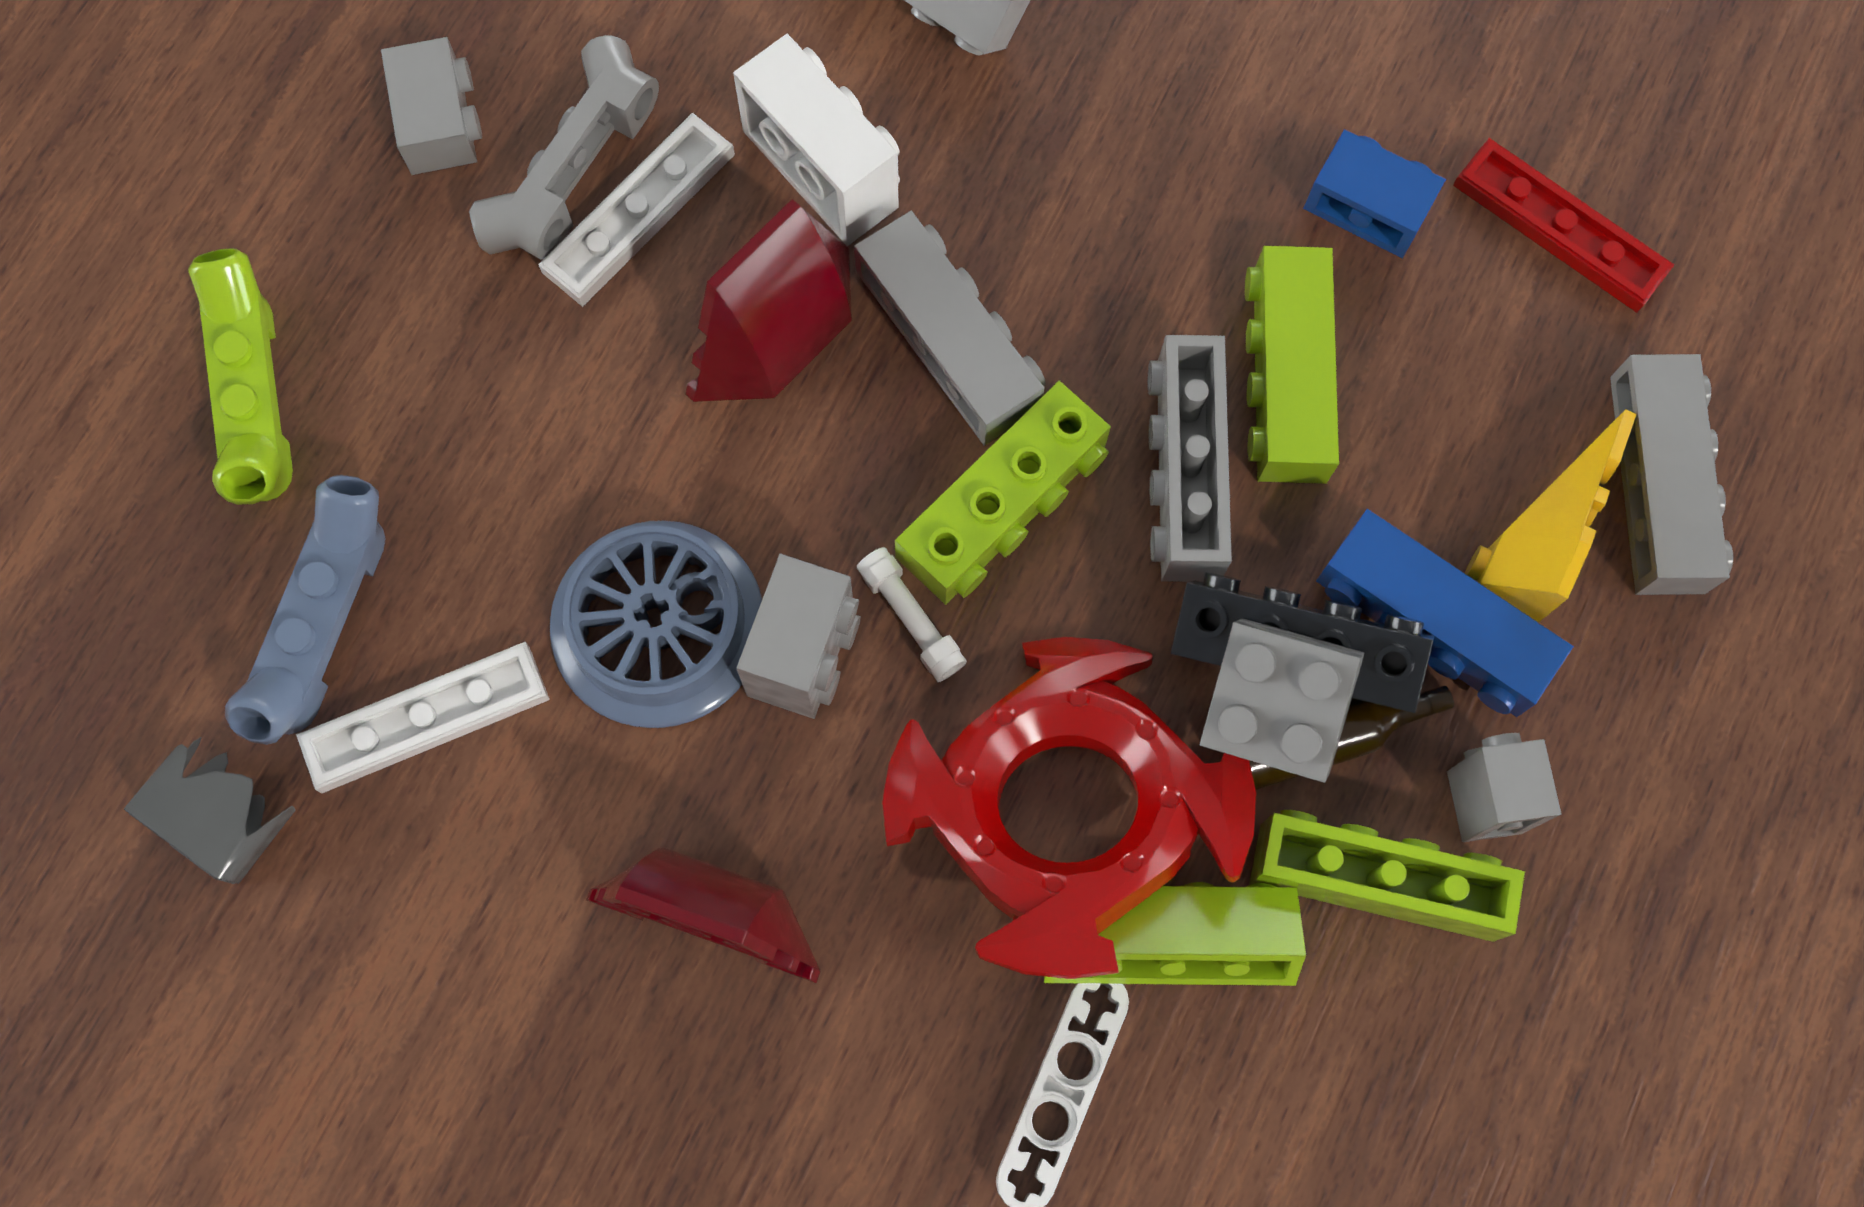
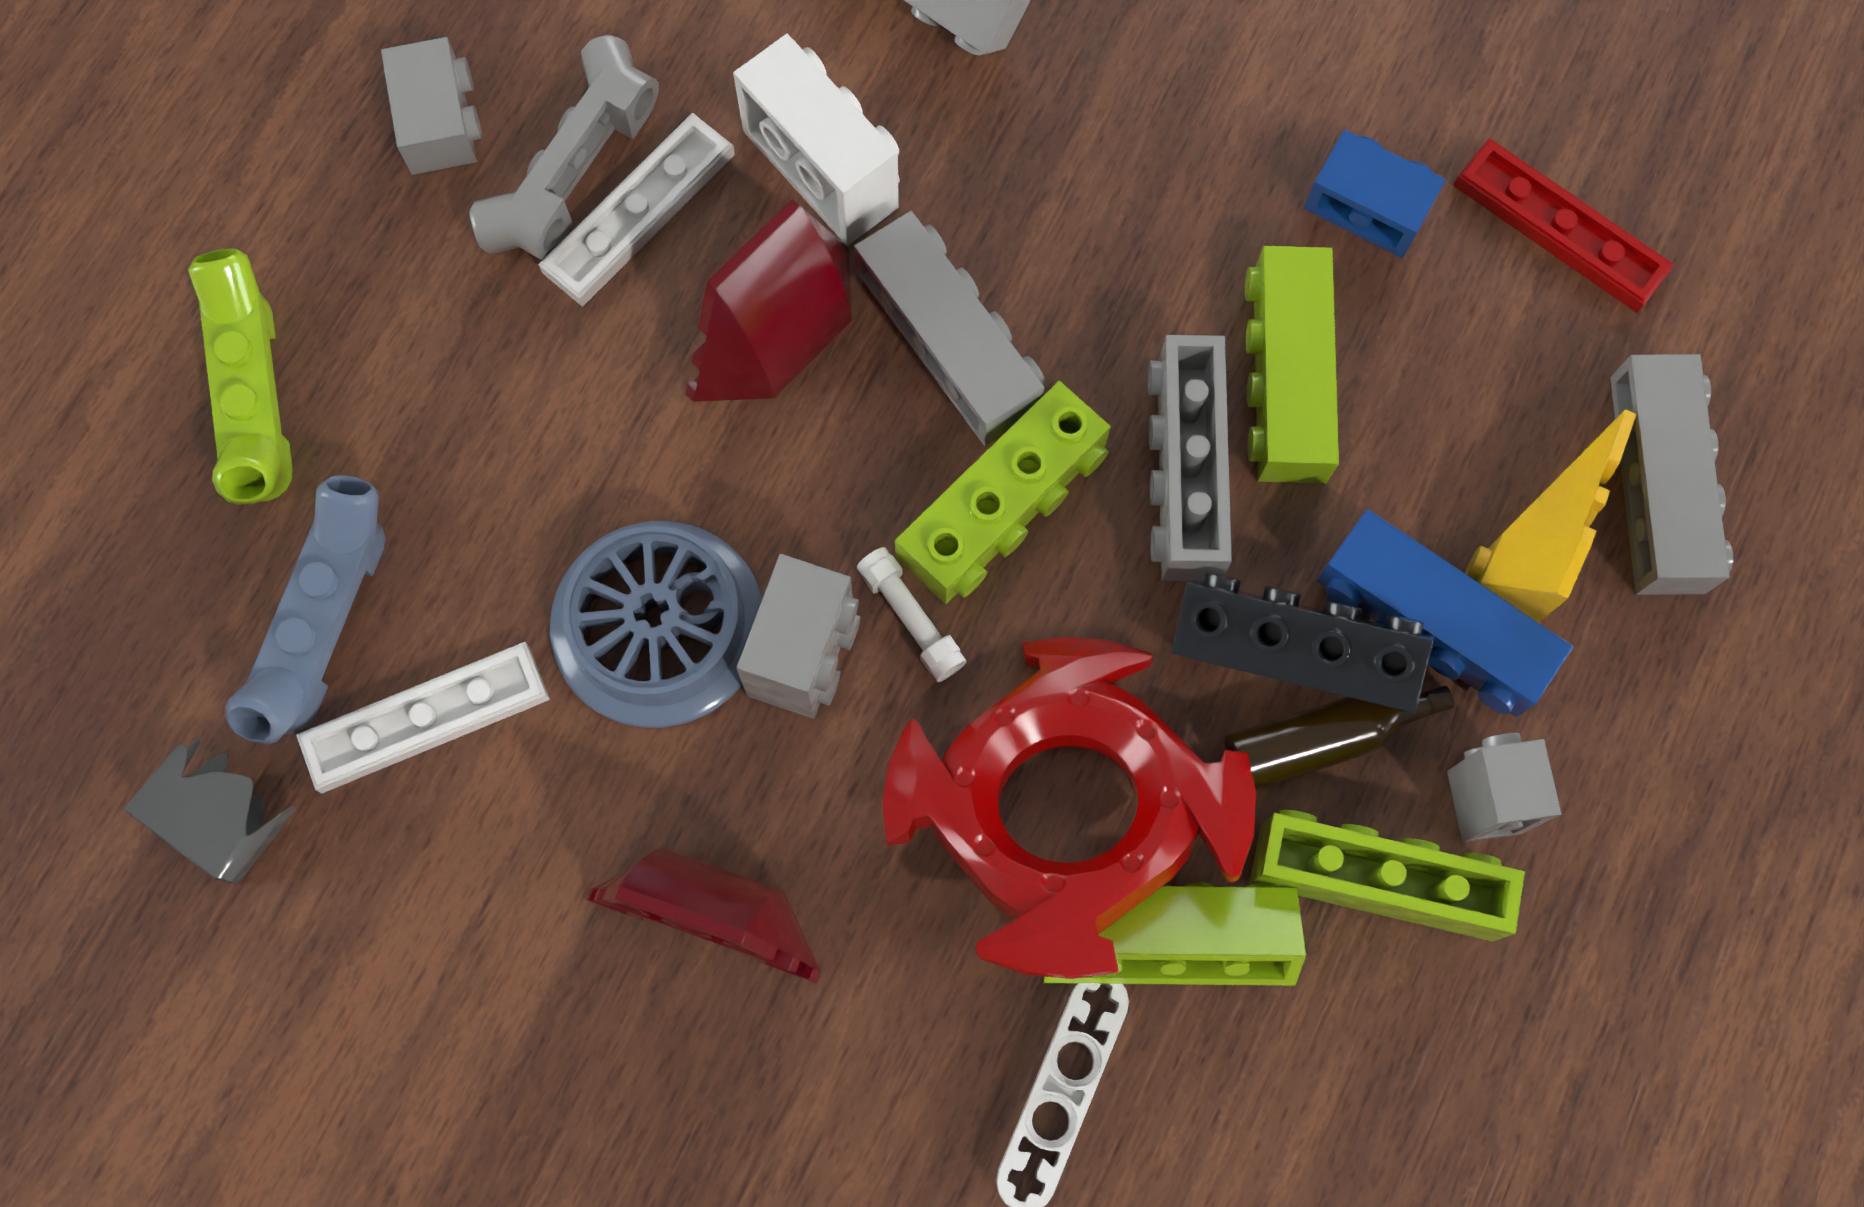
(1281, 699): light grey brick -> none

